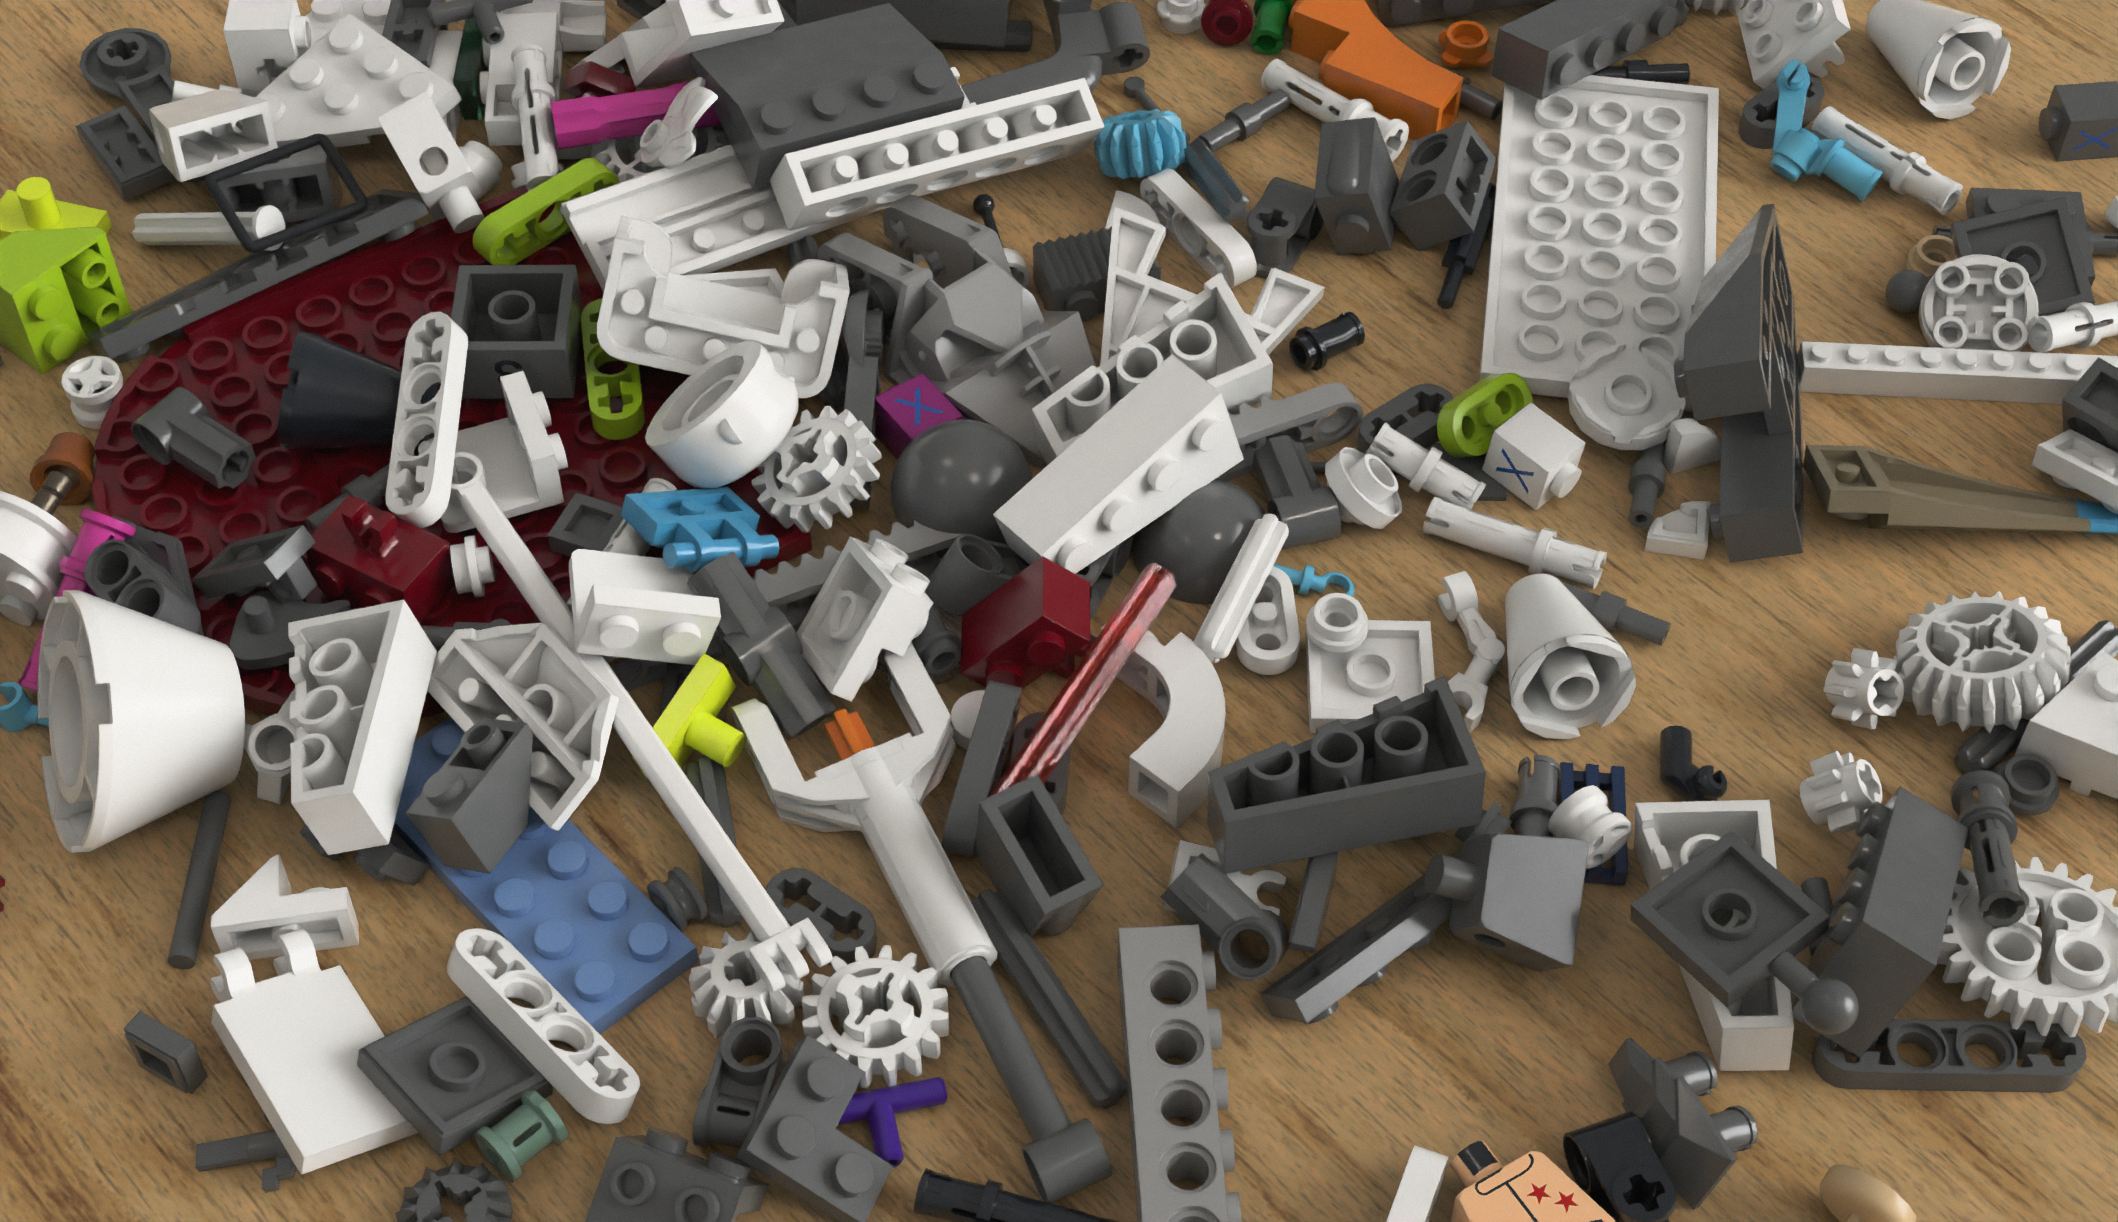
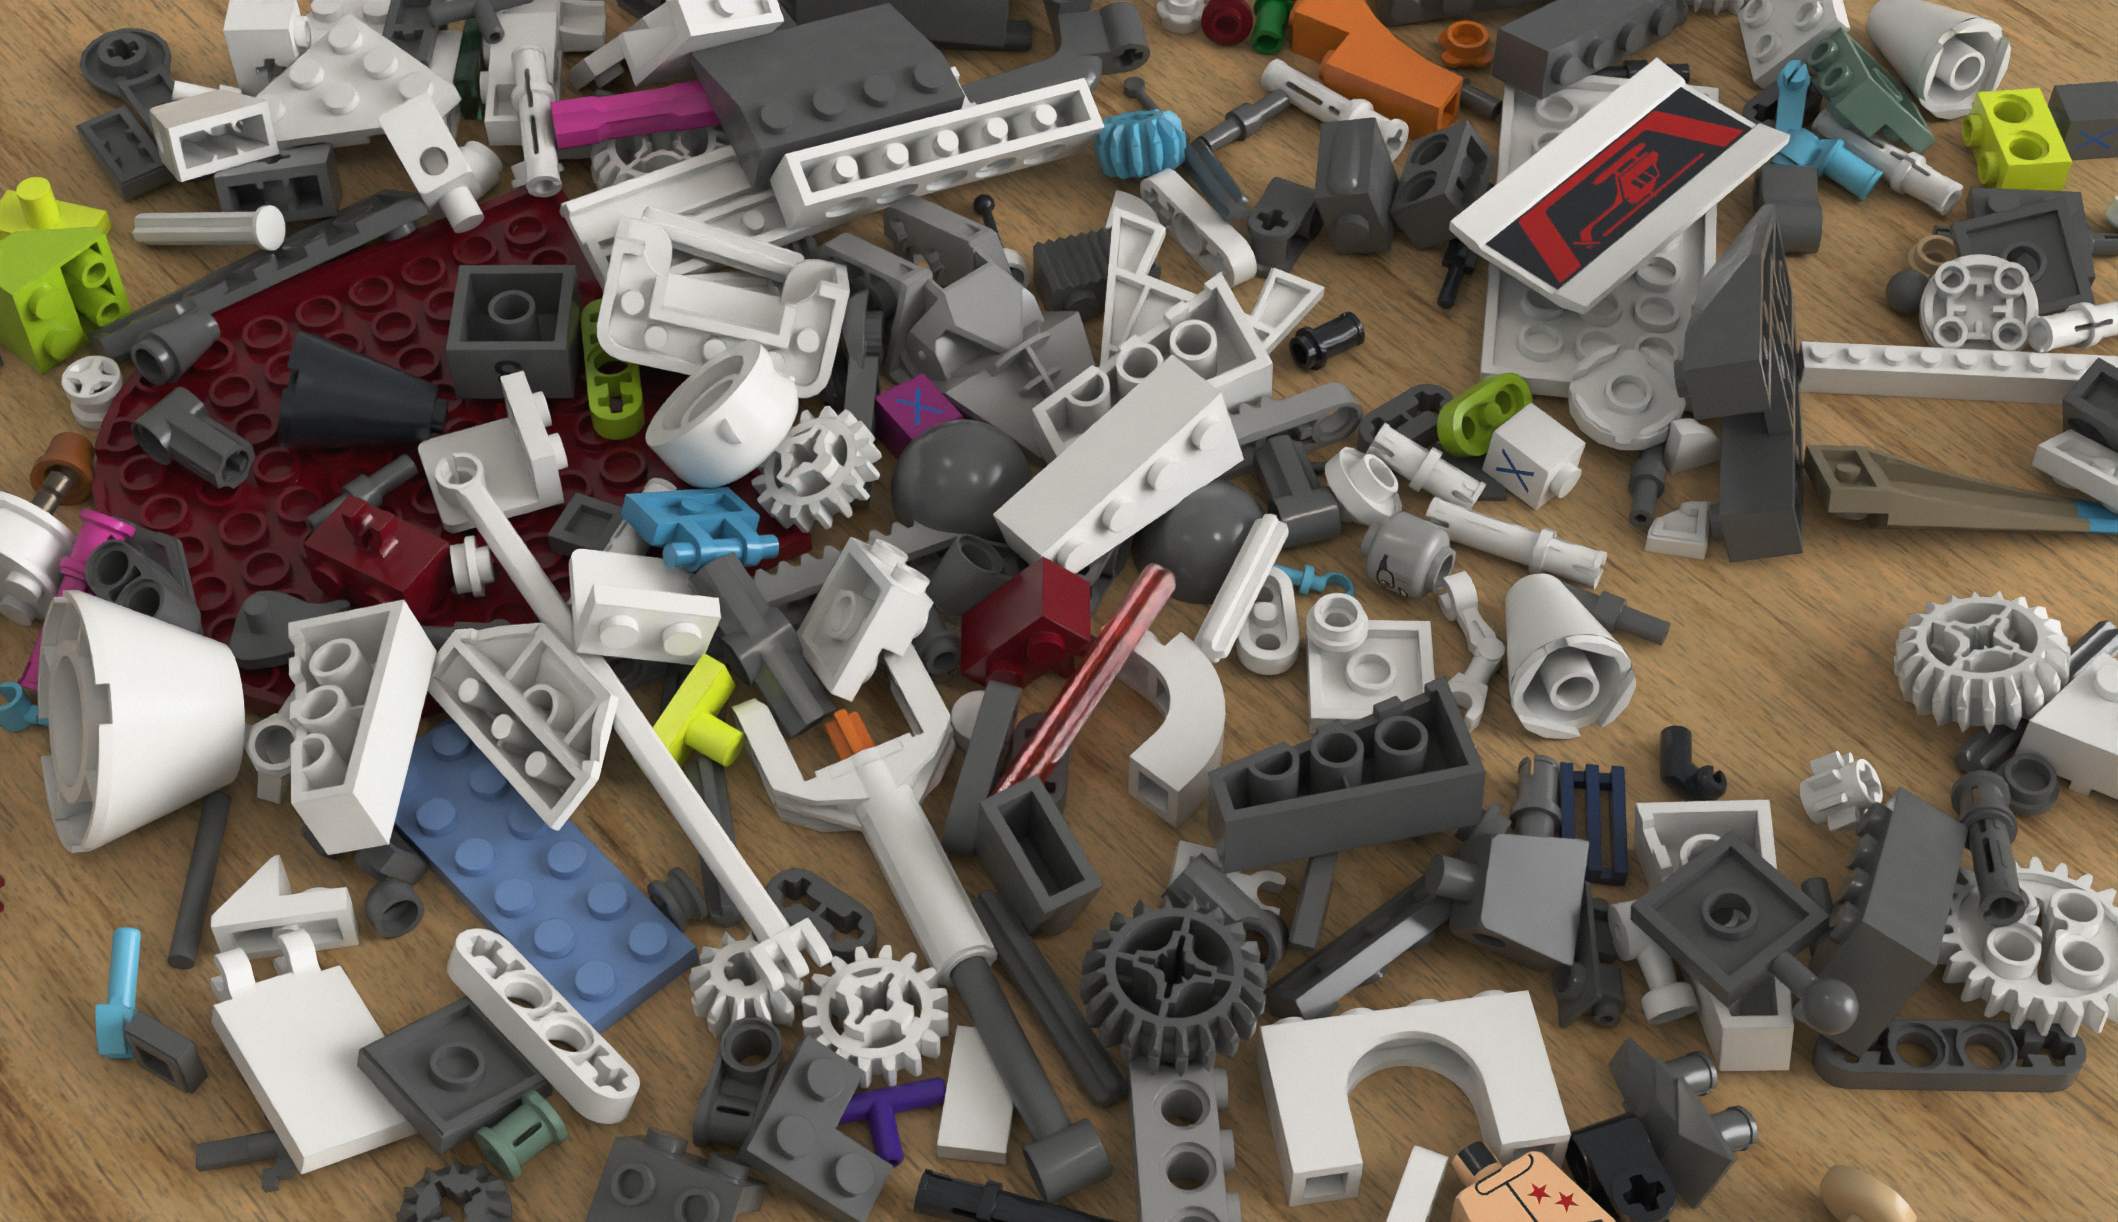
(121, 997): none -> medium azure bar
(174, 347): none -> dark grey cone
(261, 561): dark grey hinge -> none
(299, 229): black piece -> none
(393, 908): none -> dark grey hinge
(416, 420): white beam -> none
(478, 797): dark grey slope -> none
(514, 229): lime beam -> none
(596, 81): dark red tile -> none
(671, 140): white plate -> none
(724, 245): none -> white axle
(976, 1105): none -> white tile
(1205, 1011): none -> dark grey gear
(1408, 555): none -> light grey head
(1479, 1043): none -> white arch
(1588, 818): white wheel -> none
(1590, 985): none -> dark grey hinge
(1615, 188): none -> hinge
(1667, 998): none -> white leg
(1795, 202): none -> dark grey axle
(1864, 688): white gear -> none
(1866, 93): none -> sand green plate
(2016, 141): none -> neon yellow brick

